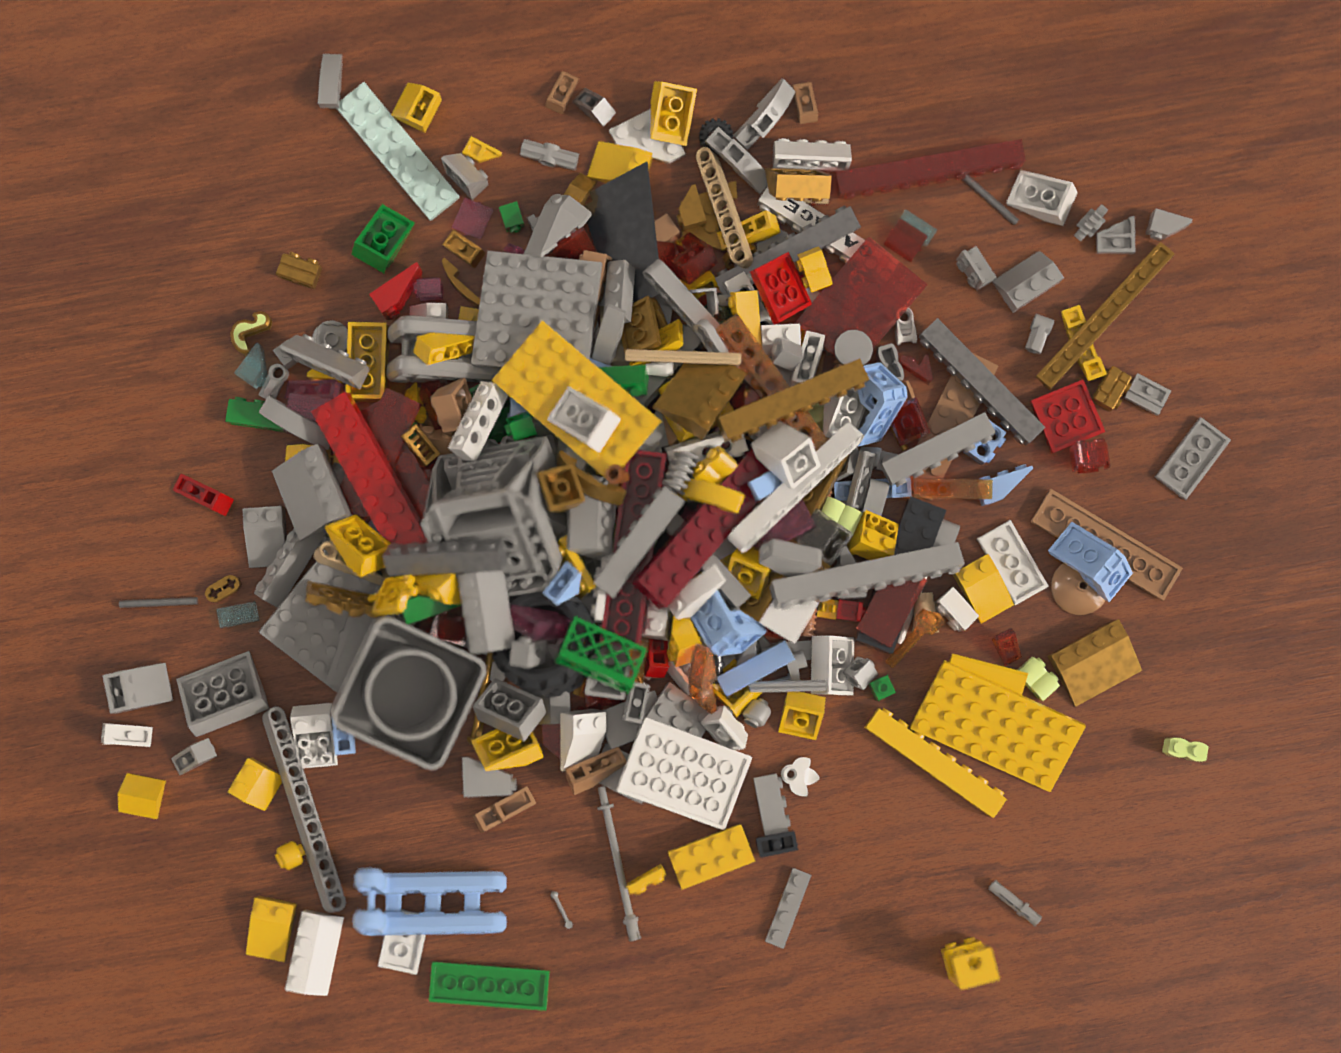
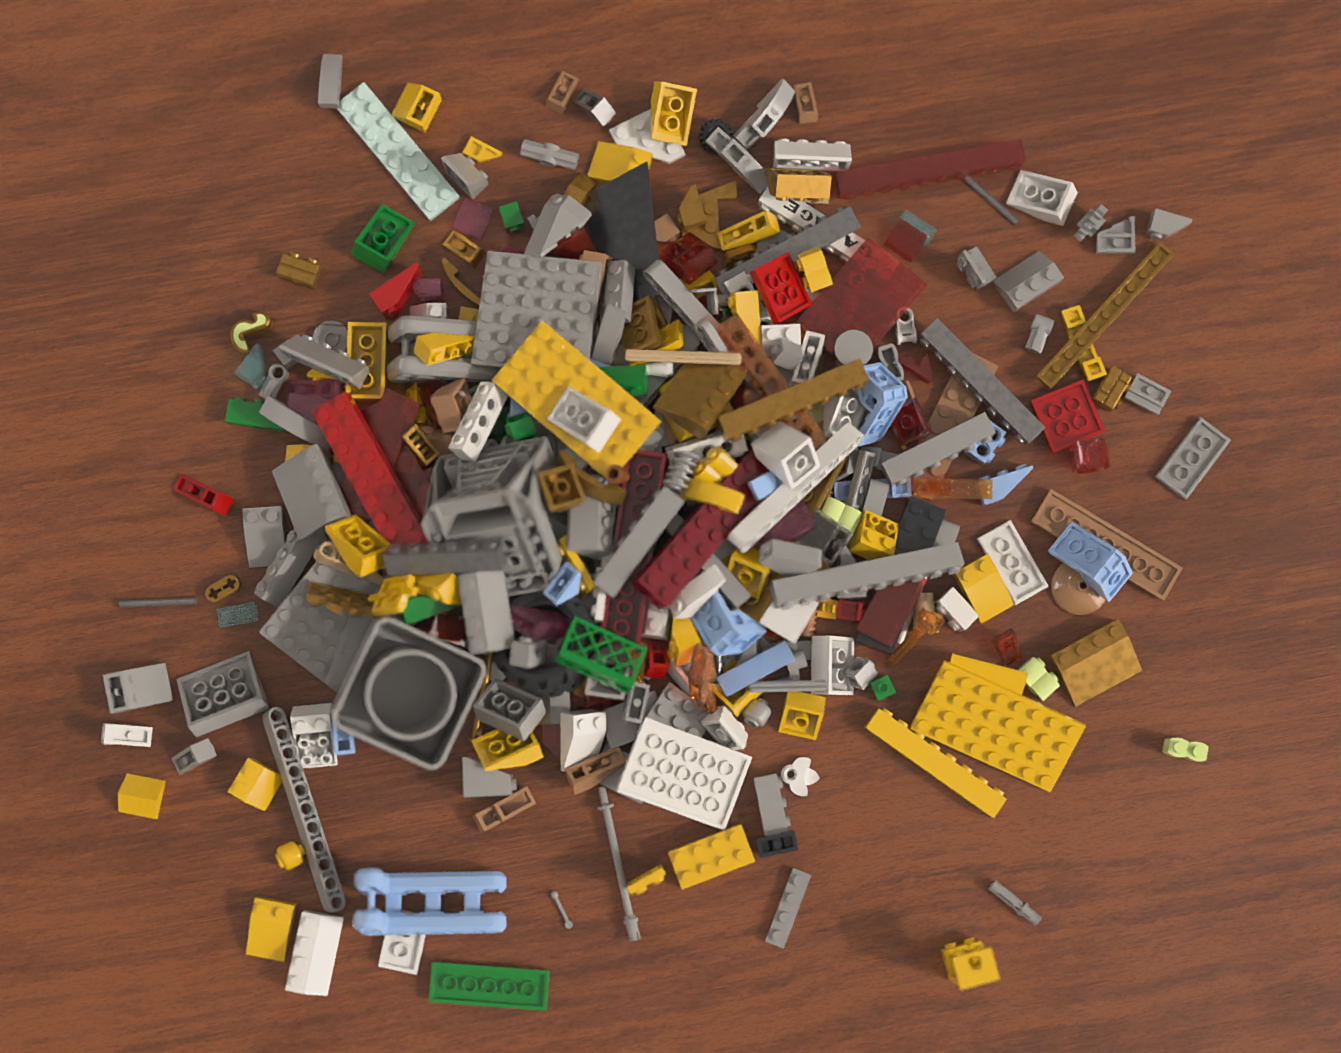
(718, 202): tan beam -> none

